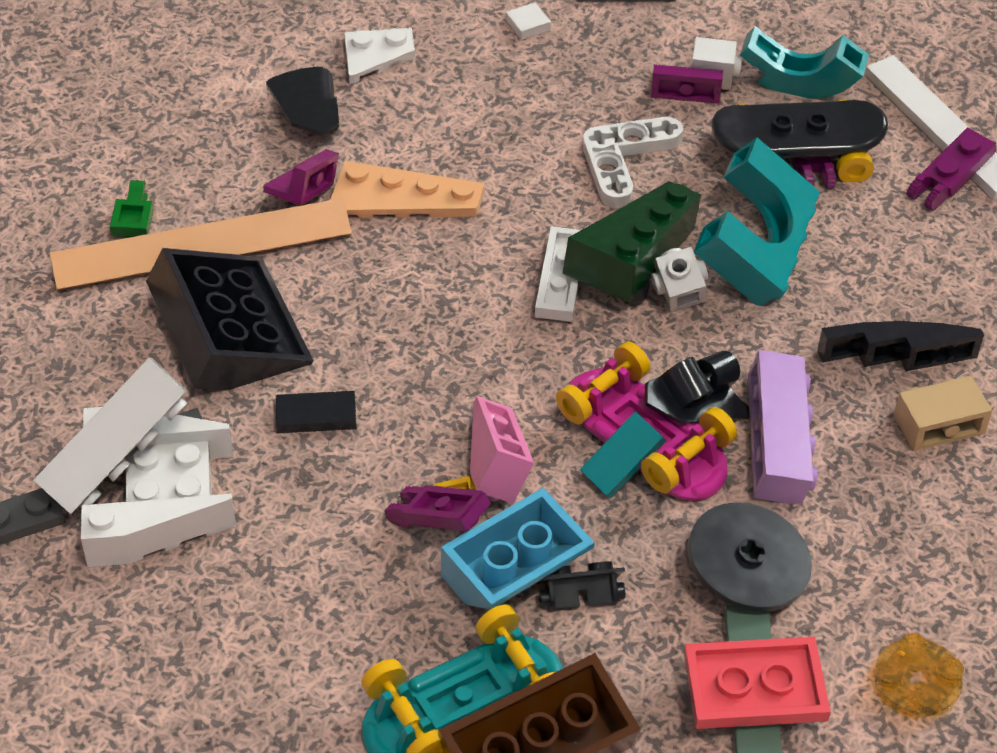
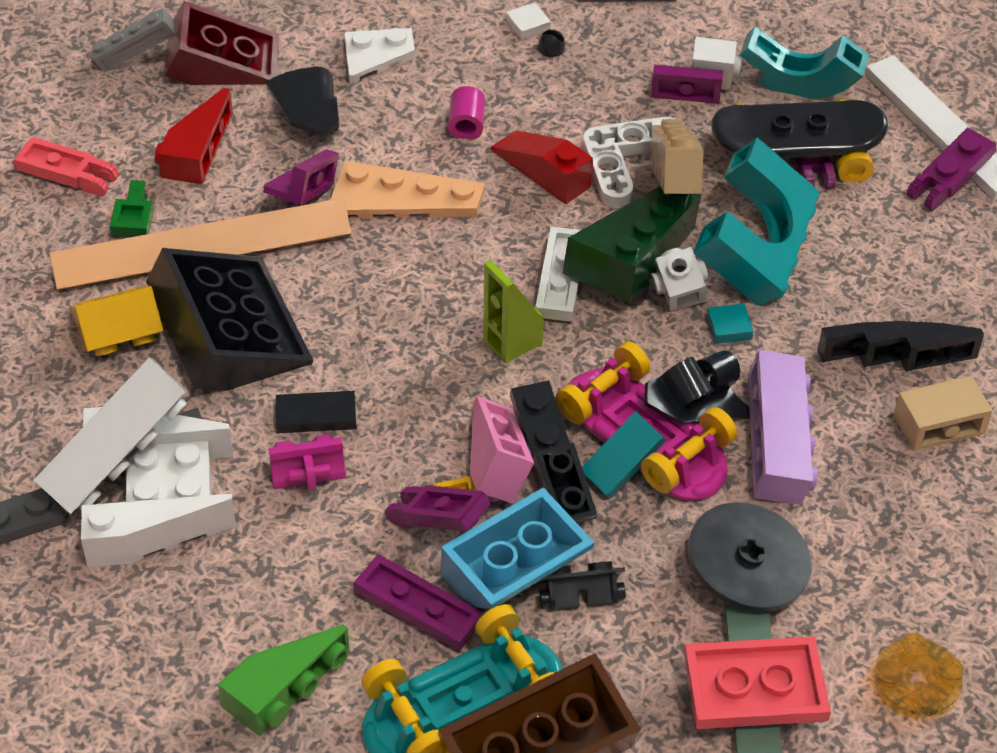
(65, 166): none -> coral hinge
(117, 319): none -> yellow slope
(133, 40): none -> light grey piece
(195, 140): none -> red slope
(219, 49): none -> dark red slope
(275, 678): none -> bright green slope
(307, 462): none -> dark pink hips
(418, 602): none -> magenta plate
(466, 113): none -> dark pink brick
(509, 319): none -> lime slope
(549, 162): none -> red slope
(551, 43): none -> black hinge
(554, 457): none -> black slope
(676, 158): none -> tan brick
(729, 323): none -> teal tile

